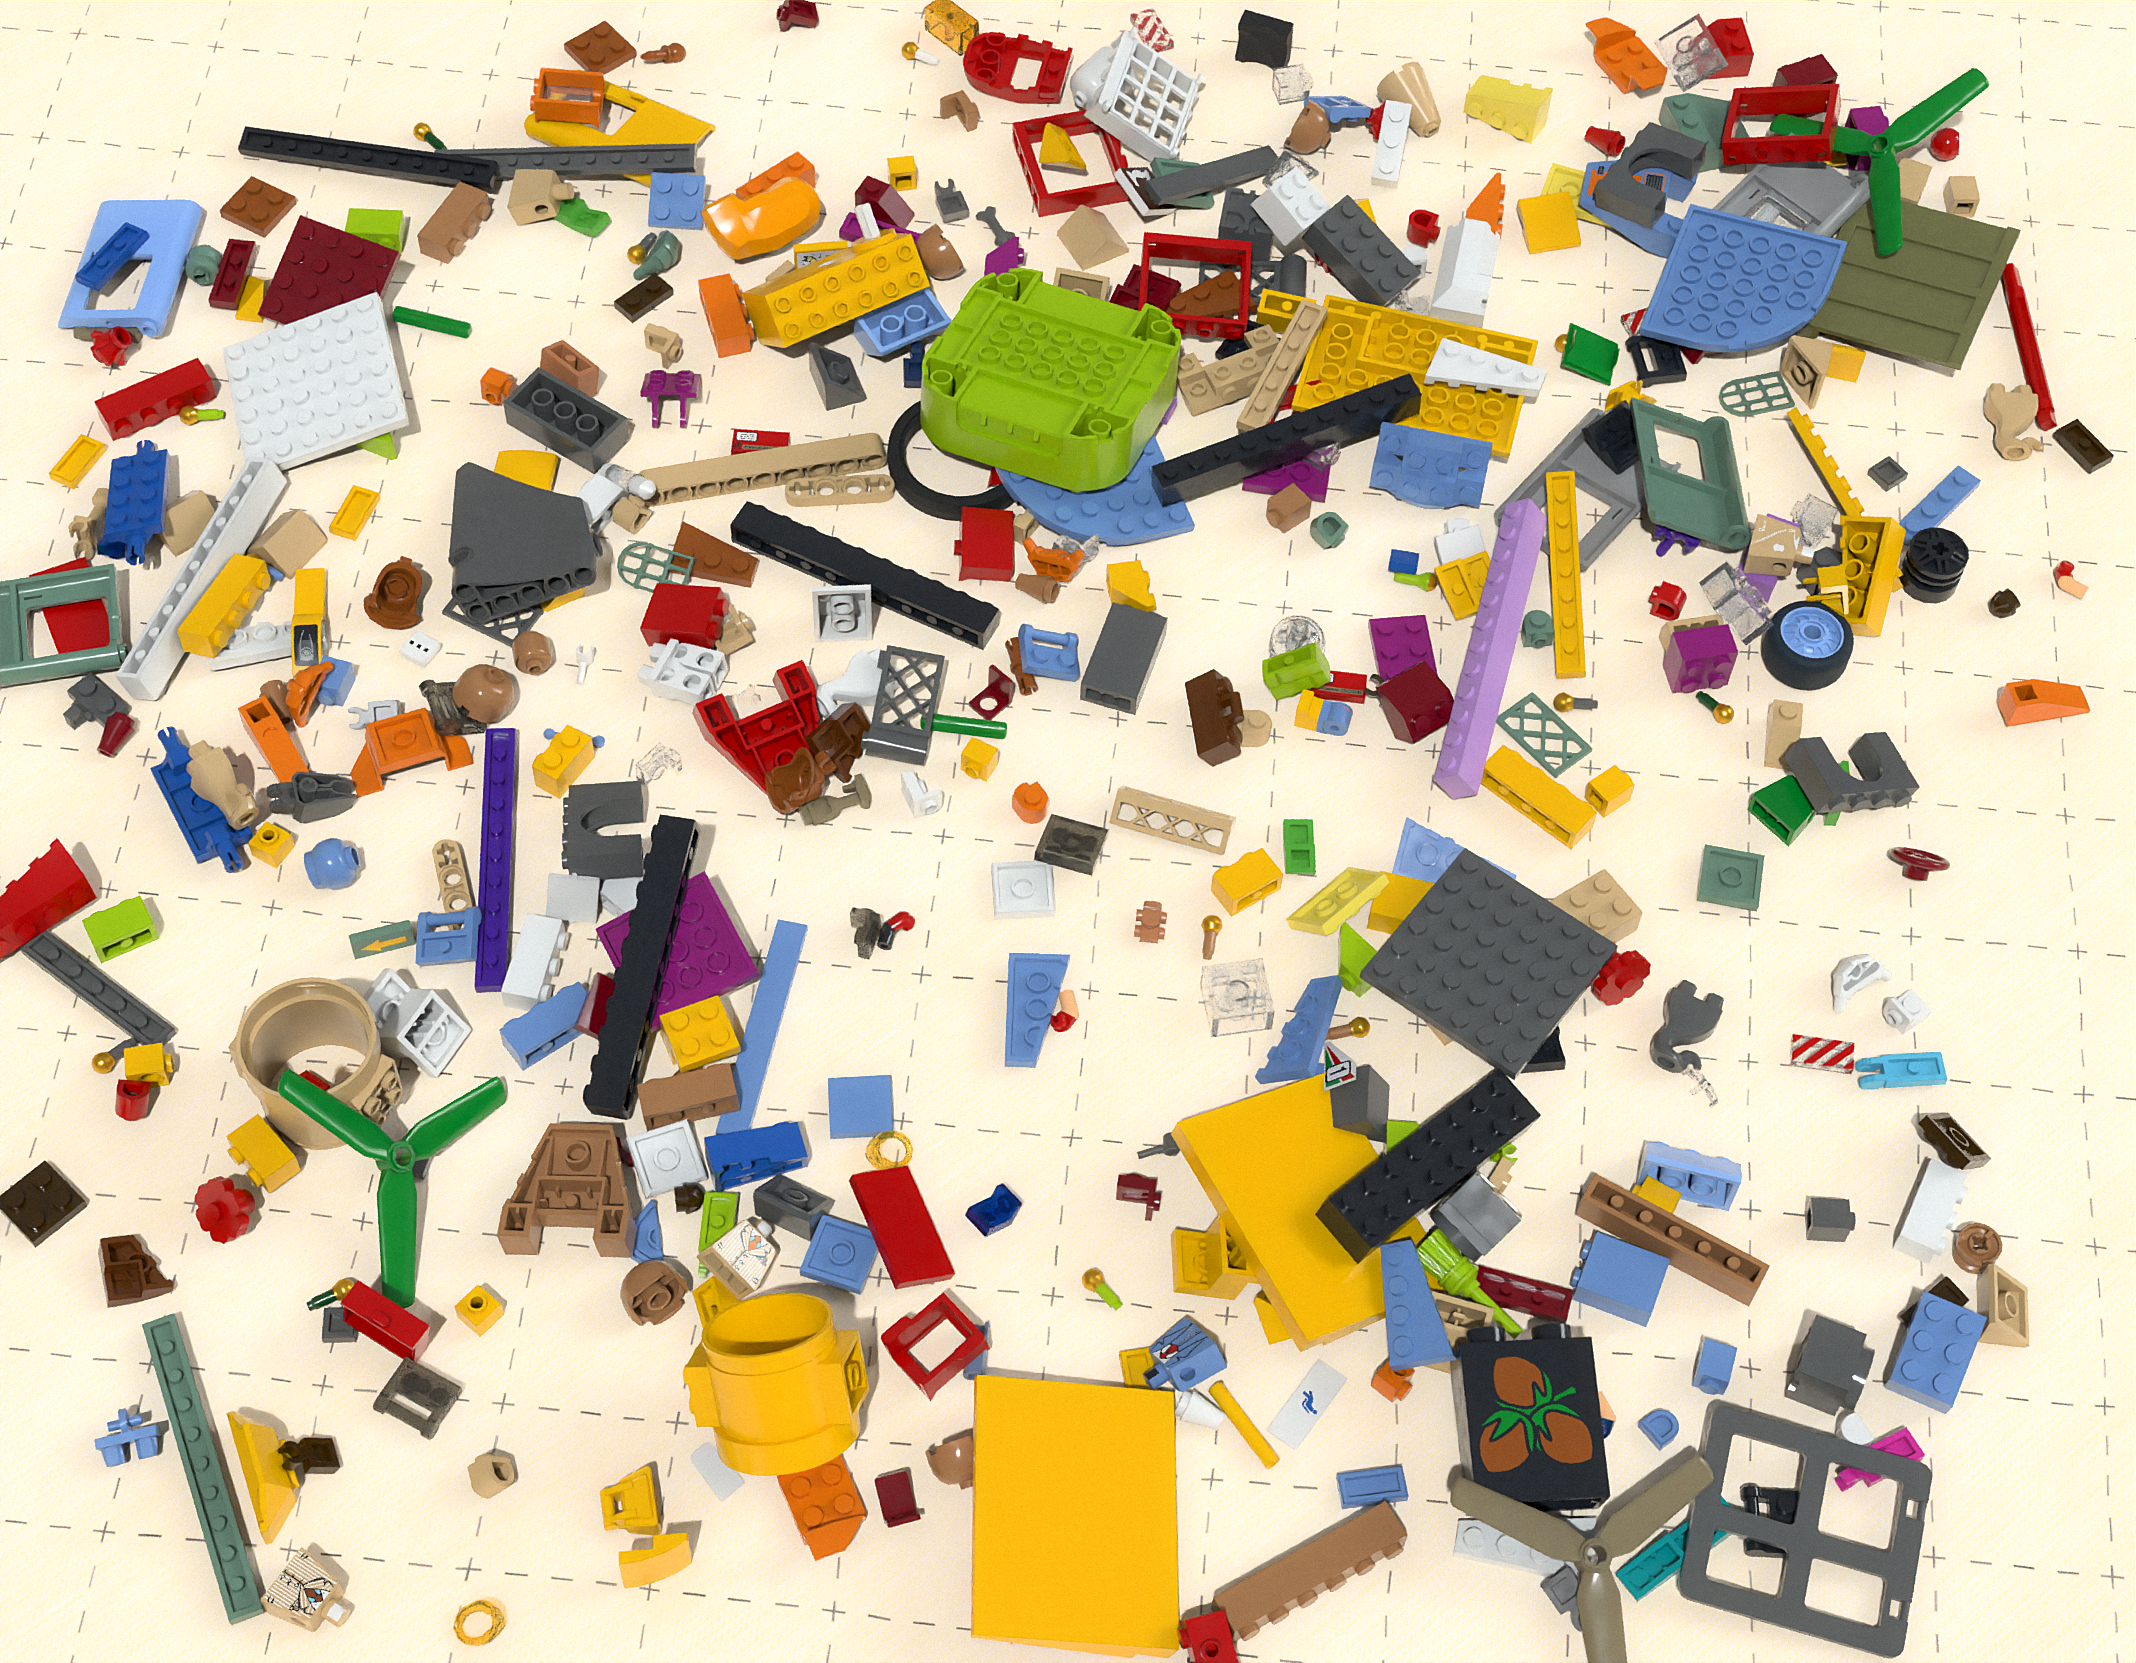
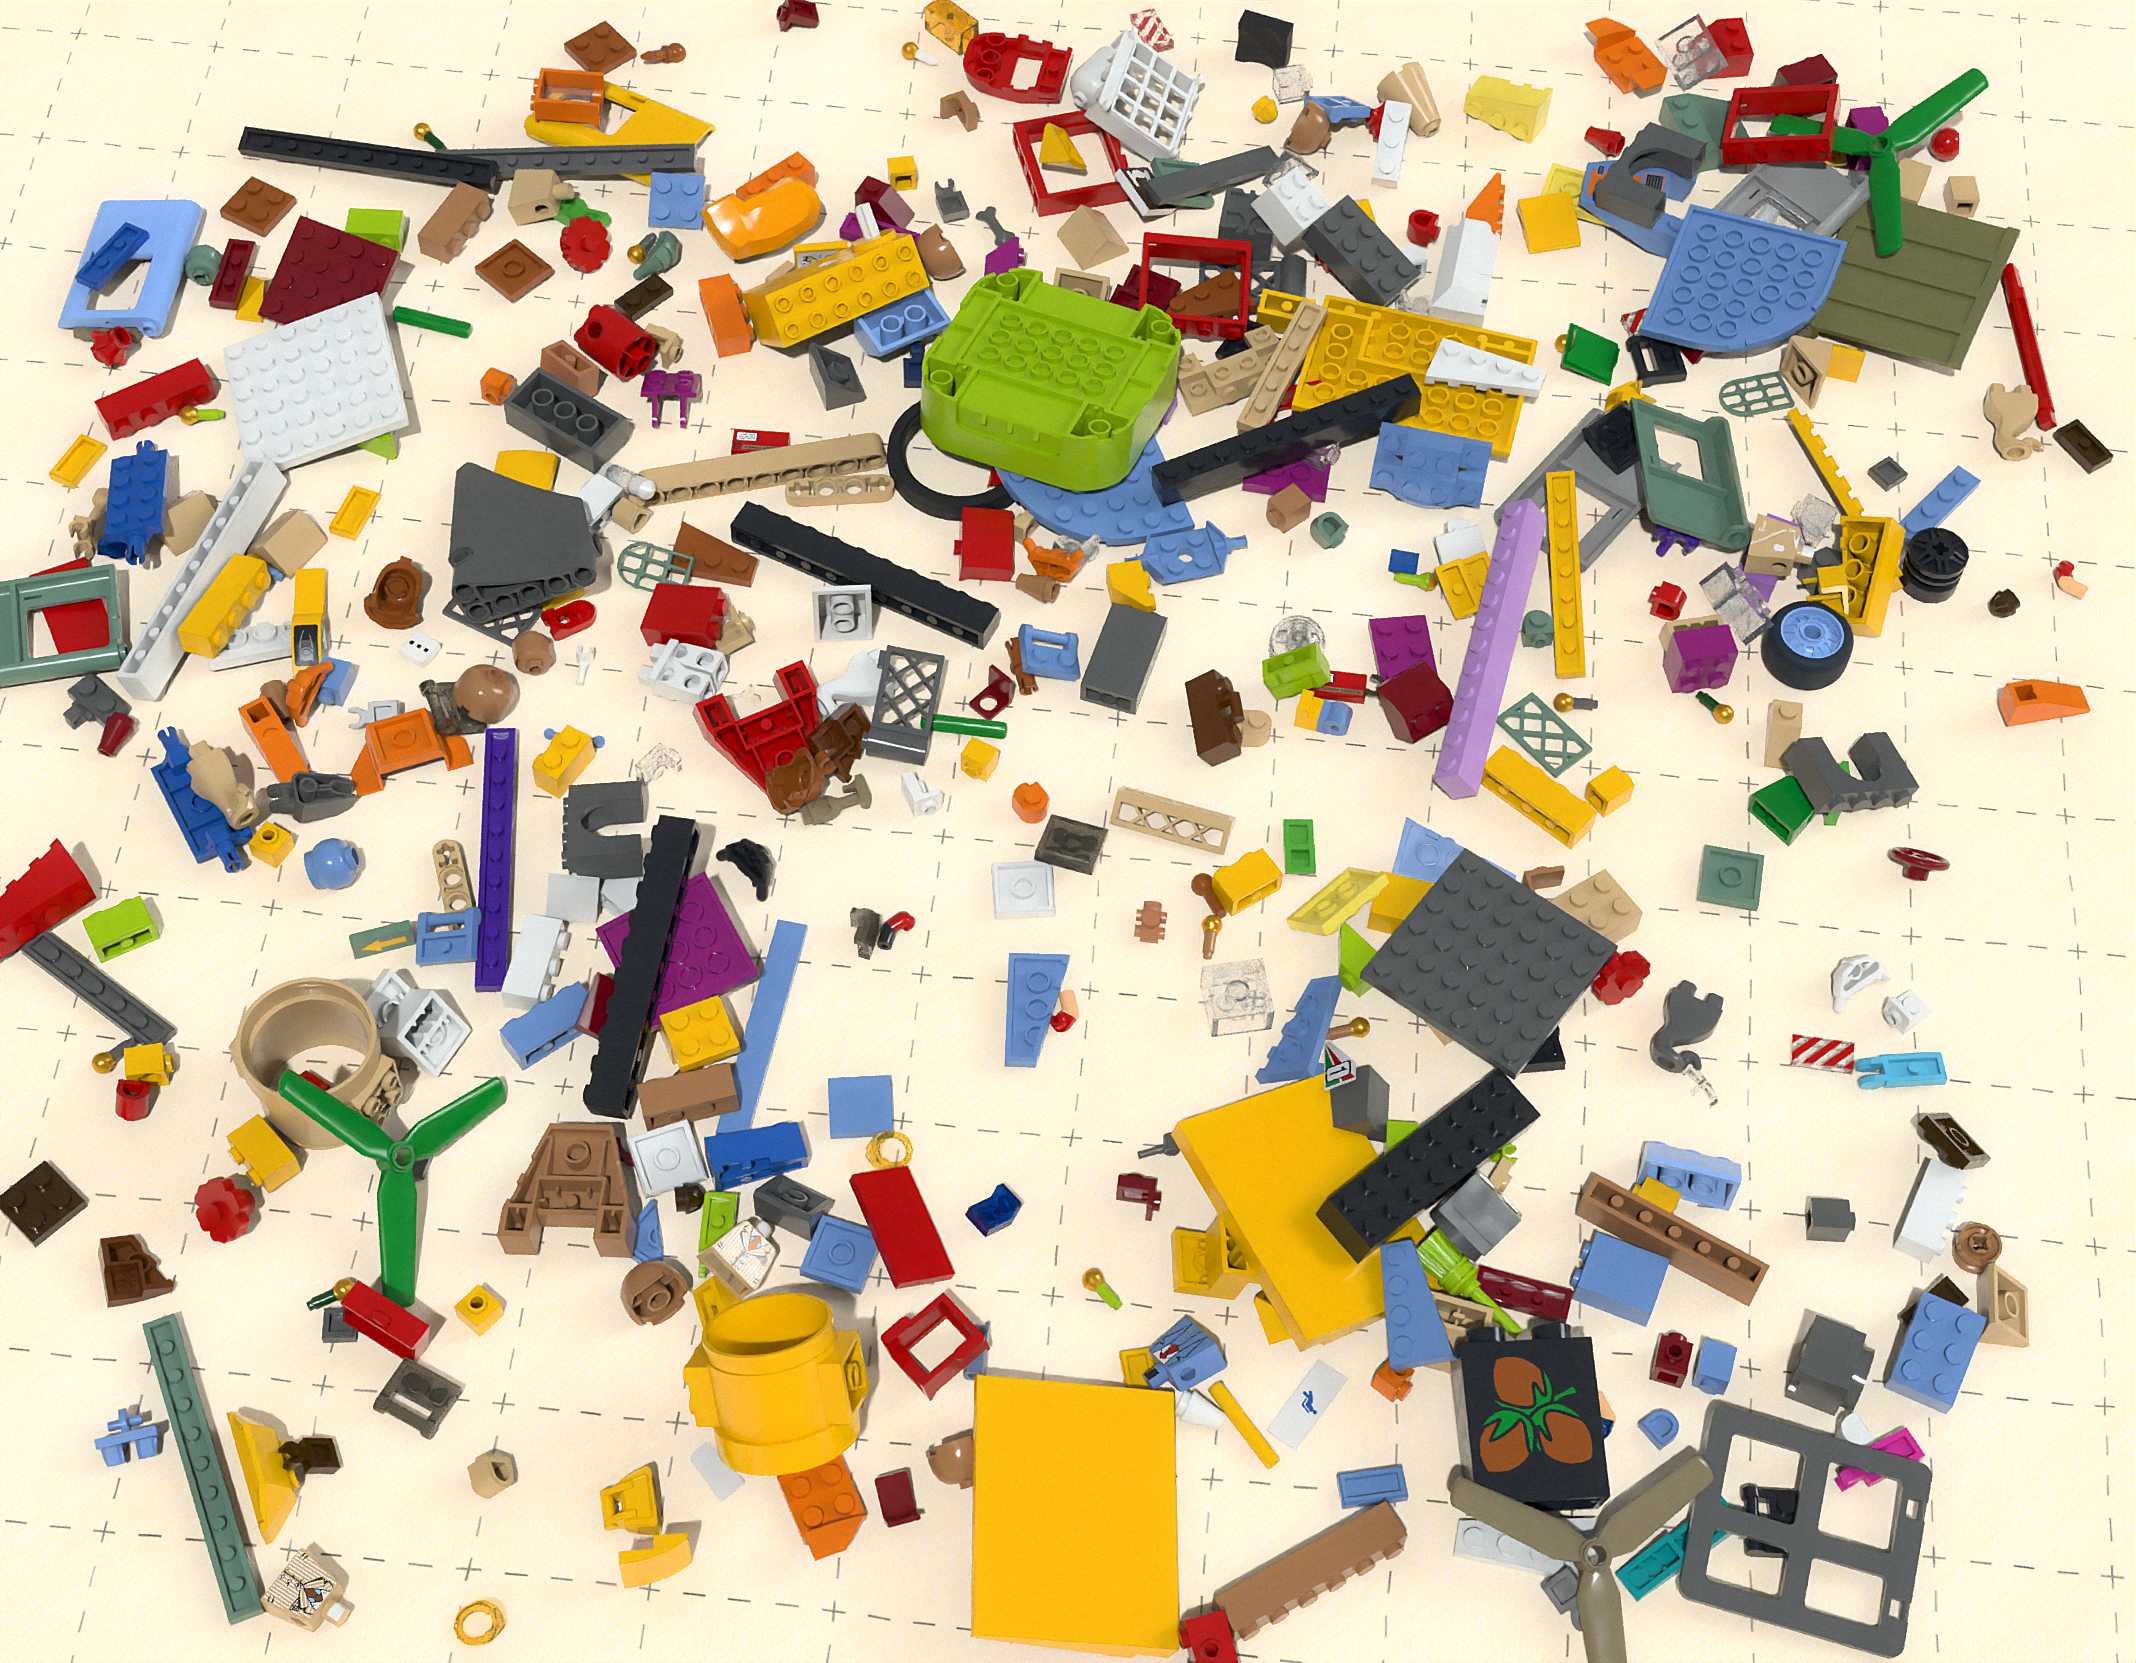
(513, 270): none -> dark orange plate
(578, 614): none -> red plate
(584, 243): none -> red plant
(615, 342): none -> red cylinder
(752, 861): none -> black piece
(1202, 886): none -> dark orange bar
(1205, 545): none -> medium blue plate
(1265, 109): none -> yellow plate
(1543, 877): none -> medium nougat bracket
(1671, 1369): none -> dark red brick

